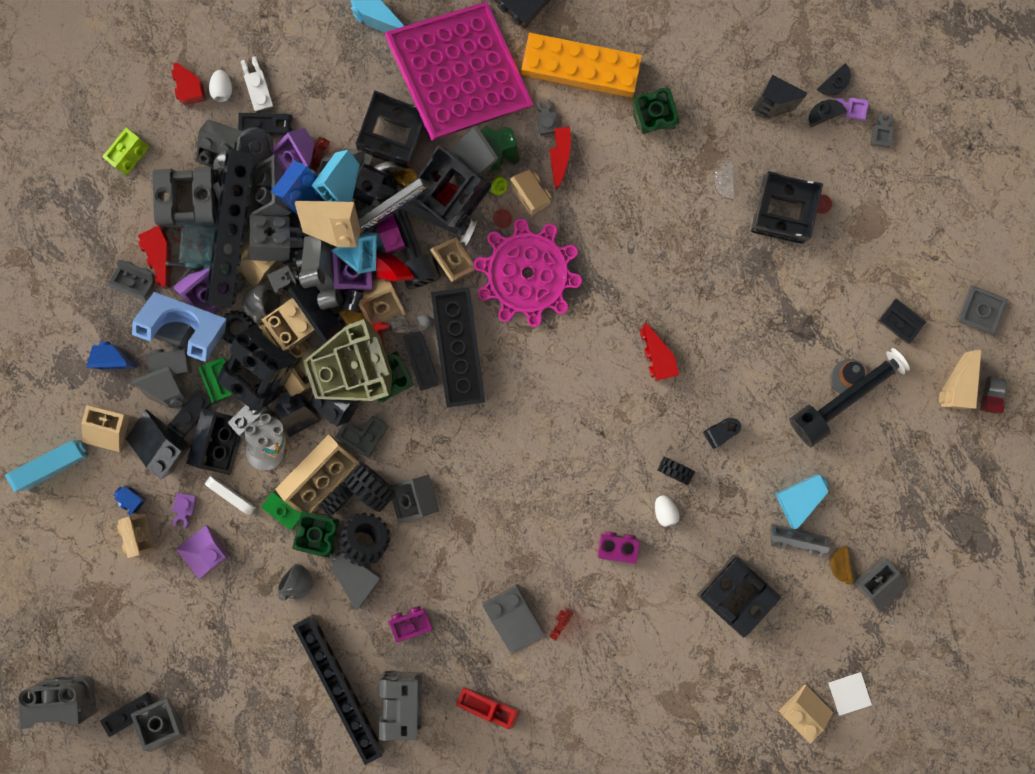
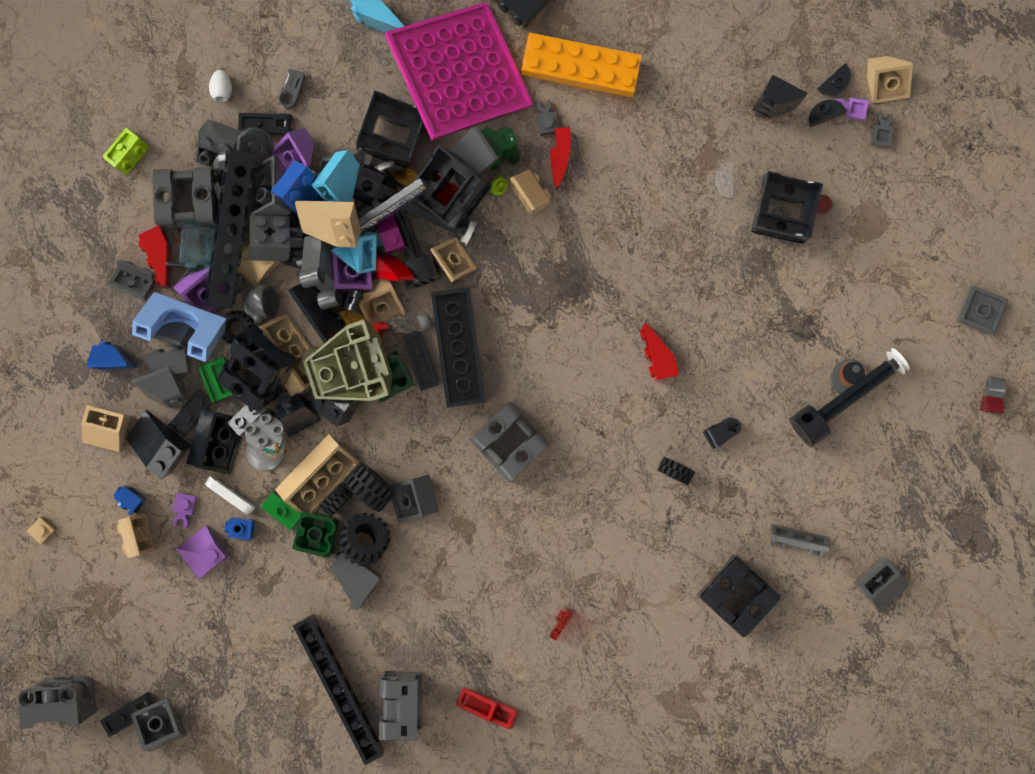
(41, 530): none -> tan plate
(46, 466): medium azure slope -> none
(189, 87): red slope -> none
(247, 528): none -> blue brick
(257, 86): white hinge -> none
(284, 279): dark grey hinge -> none
(288, 325): tan slope -> none
(292, 87): none -> dark grey piece
(295, 583): dark grey piece -> none
(320, 145): clear red plate -> none
(364, 440): pearl dark grey plate -> none
(410, 624): magenta bracket -> none
(502, 218): clear red plate -> none
(507, 418): none -> dark grey piece
(513, 618): dark grey slope -> none
(533, 252): dark pink plate -> none
(617, 552): magenta brick -> none
(655, 111): dark green piece -> none
(666, 511): white animal -> none
(802, 498): medium azure slope -> none
(807, 713): tan slope -> none
(841, 565): pearl gold plate -> none
(850, 693): white sticker -> none
(889, 79): none -> tan slope
(902, 321): black plate -> none
(962, 386): tan slope -> none

